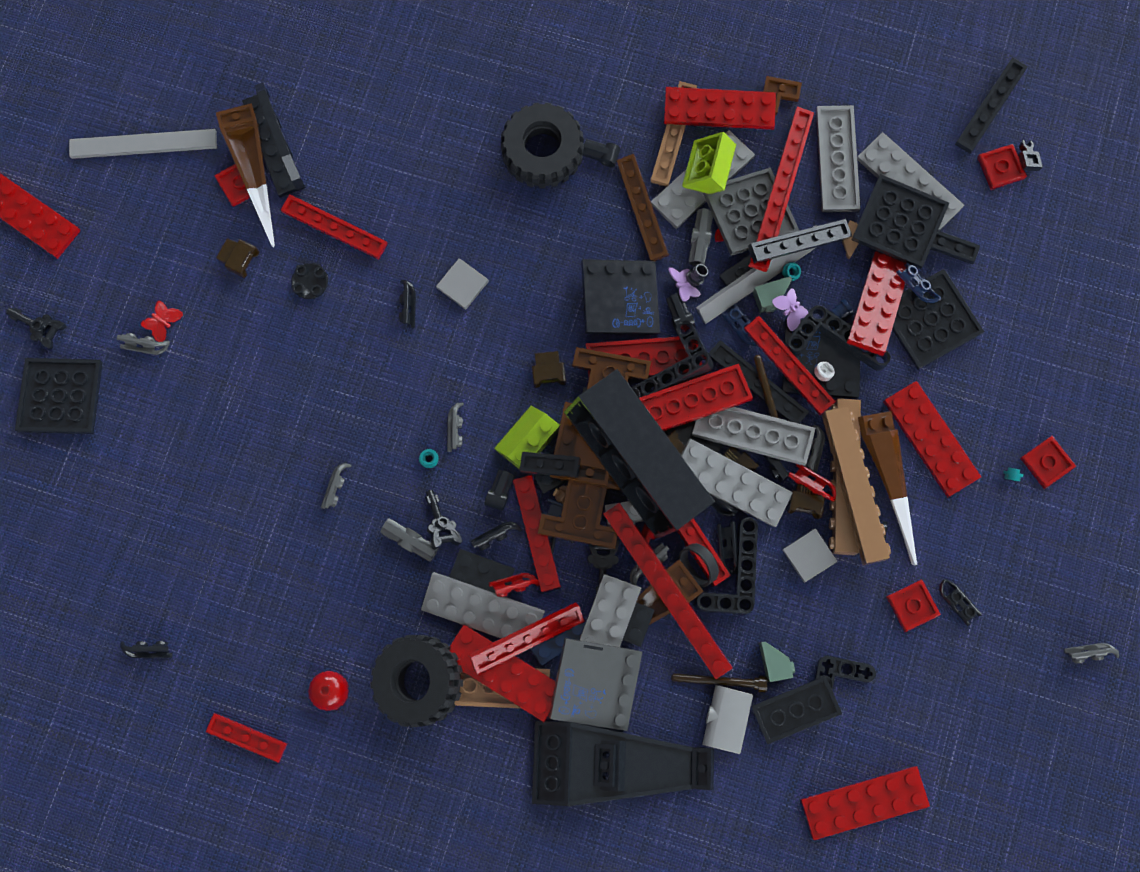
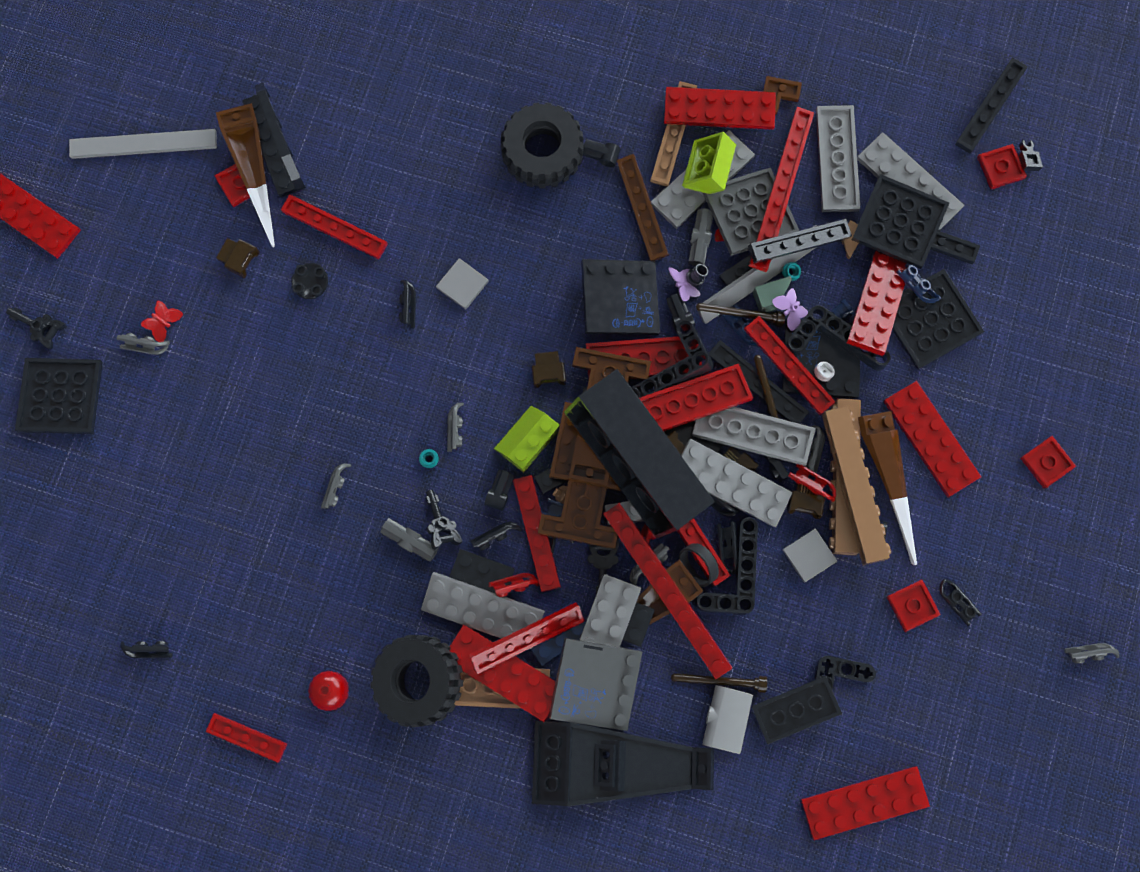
(550, 464): black plate -> none
(776, 317): none -> dark brown piece
(776, 664): sand green slope -> none
(1013, 474): teal plate -> none

